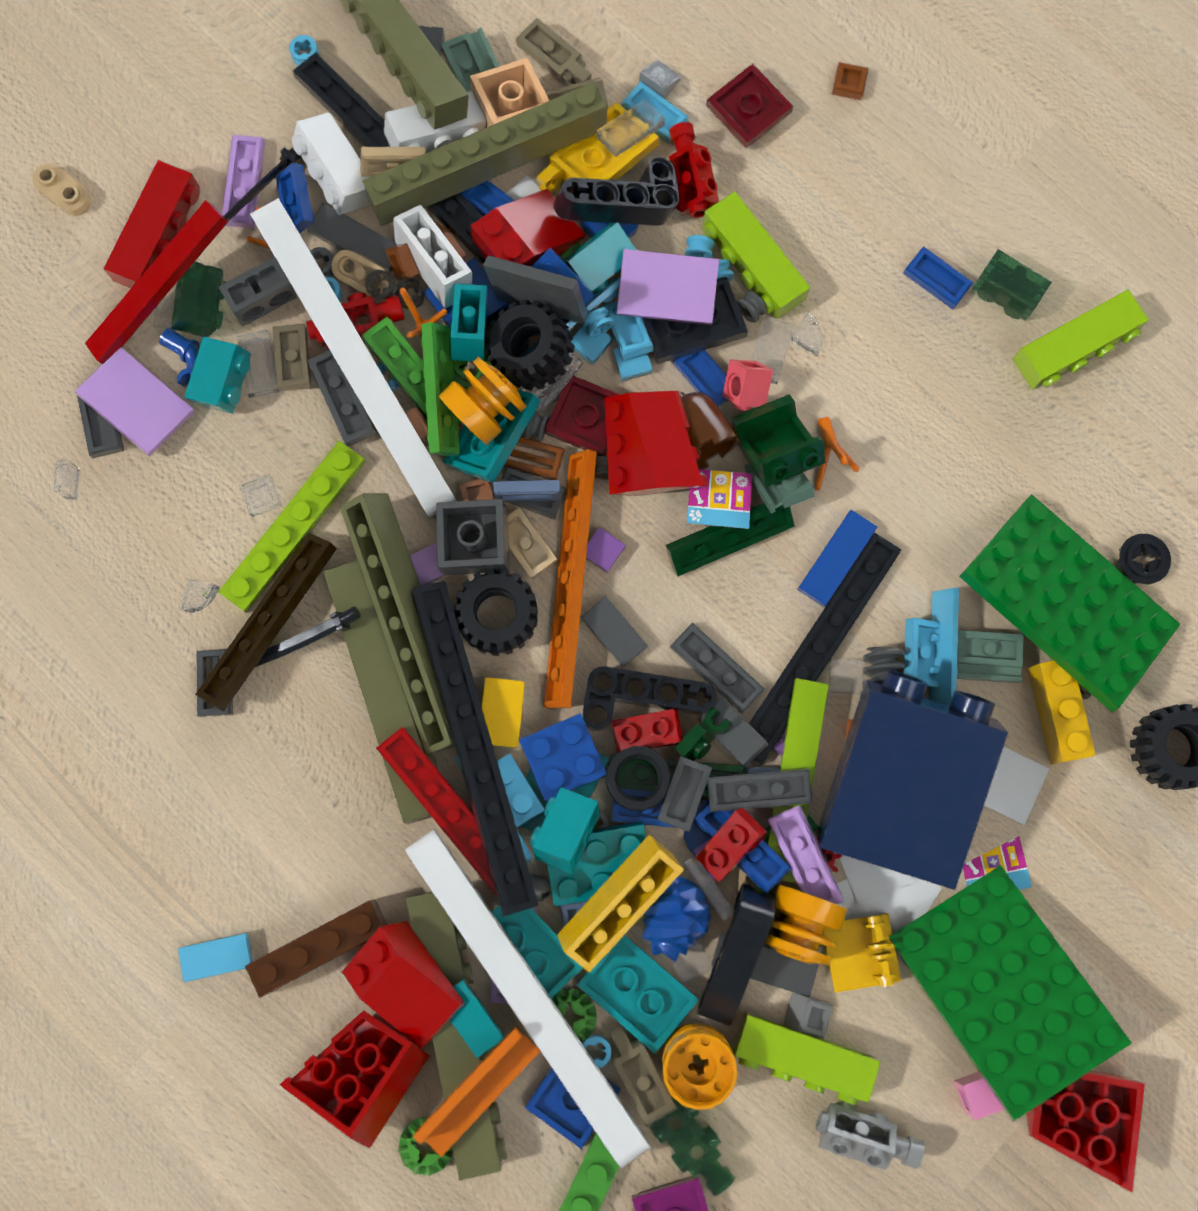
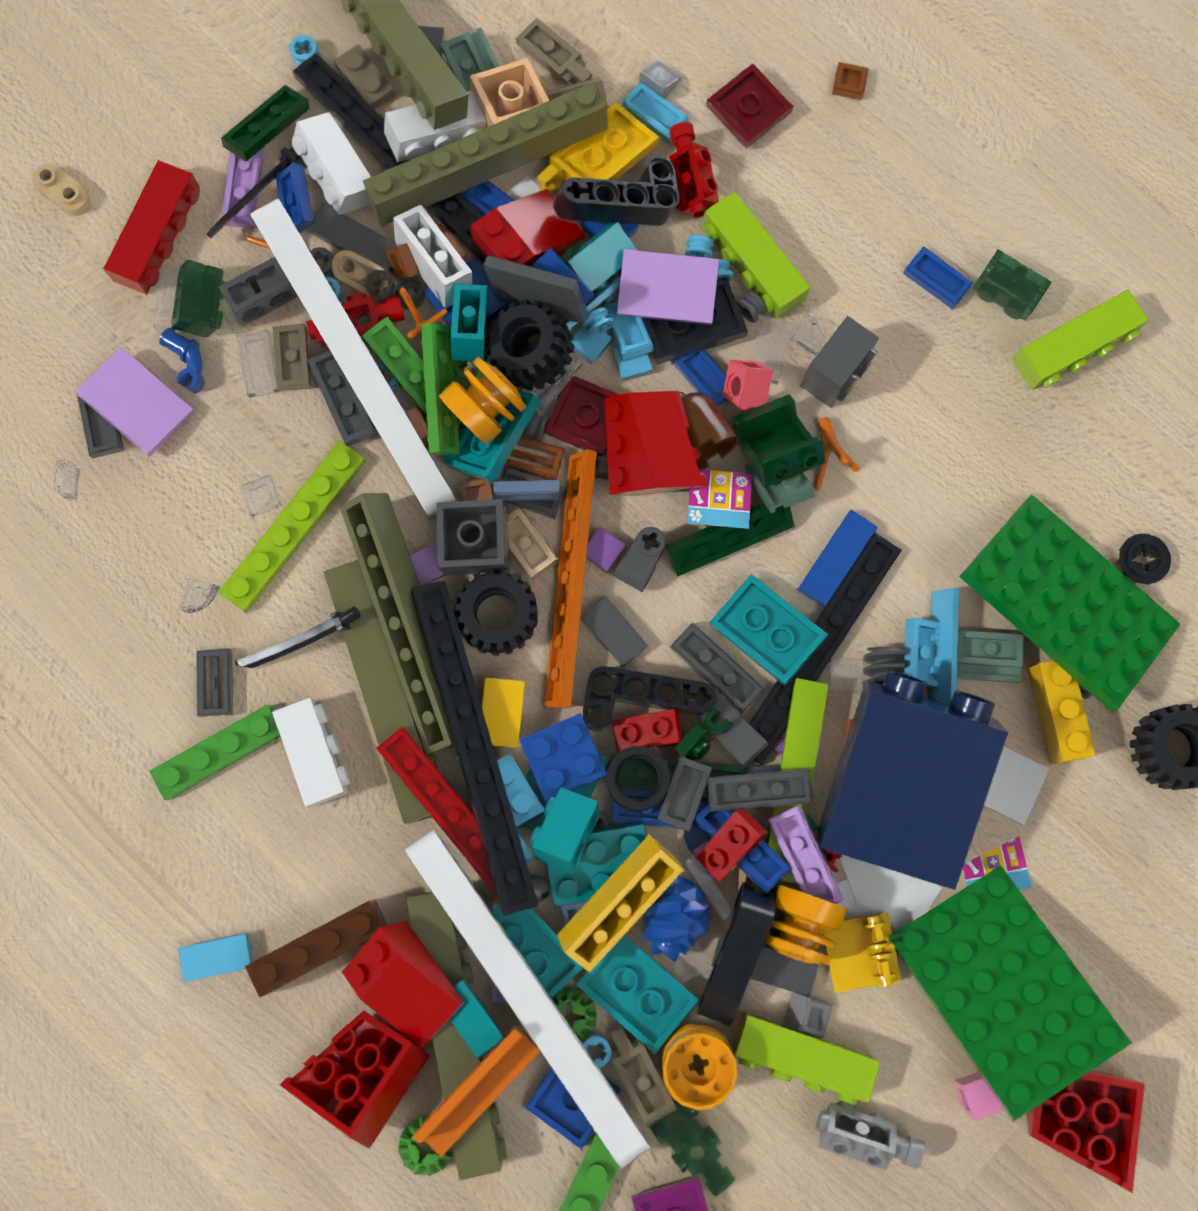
(156, 282): red tile -> none
(215, 753): none -> bright green plate
(218, 375): teal brick -> none
(265, 123): none -> dark green plate
(266, 622): dark brown plate -> none
(312, 752): none -> white brick
(364, 76): none -> dark tan plate
(379, 159): tan tile -> none
(630, 127): clear tile -> none
(638, 563): none -> dark grey piece
(768, 630): none -> teal plate
(840, 362): none -> dark grey brick

